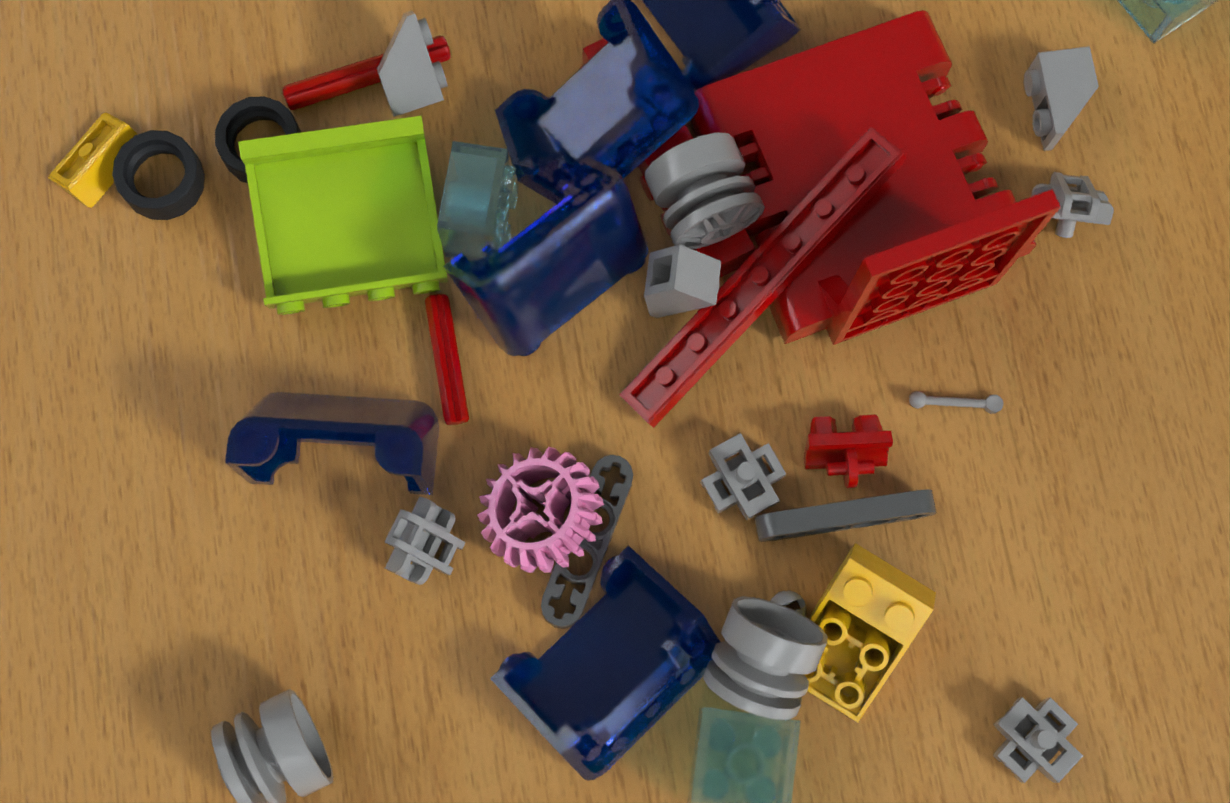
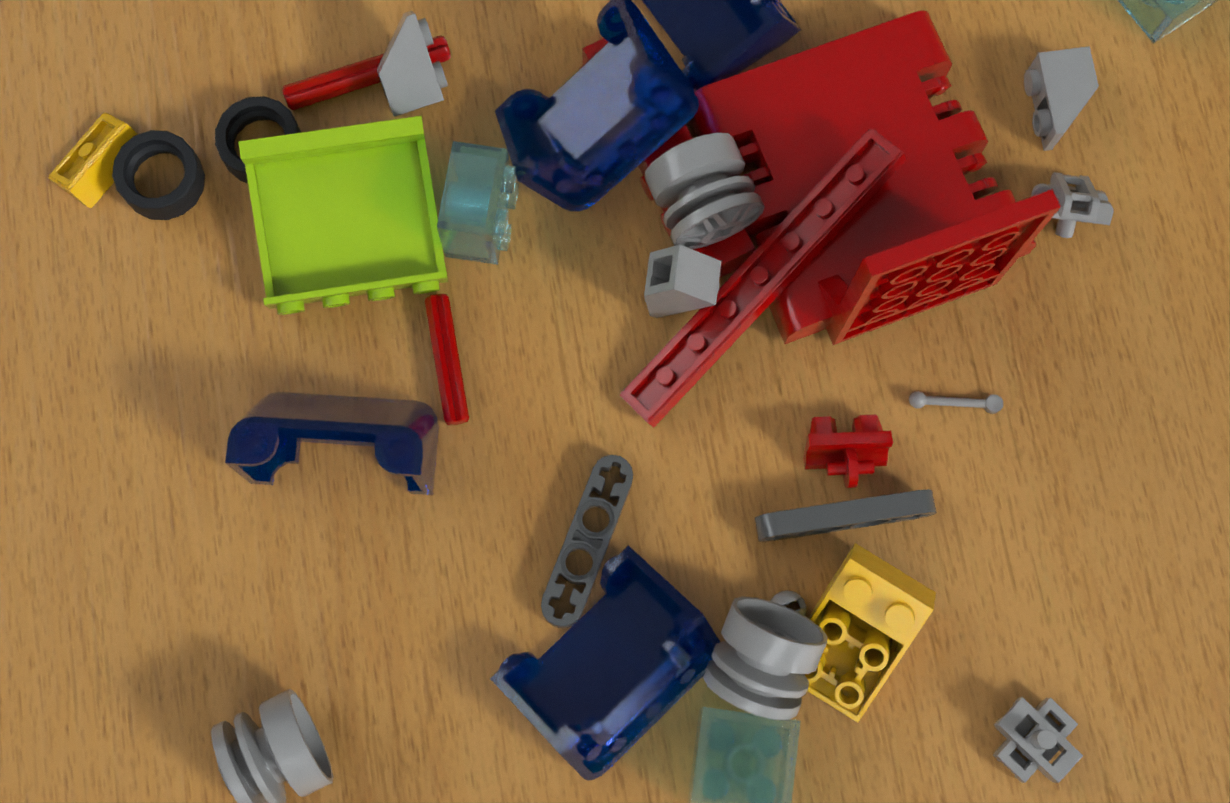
(418, 539): light grey piece -> none
(511, 530): bright pink gear -> none
(556, 261): clear blue windscreen -> none
(740, 473): light grey piece -> none

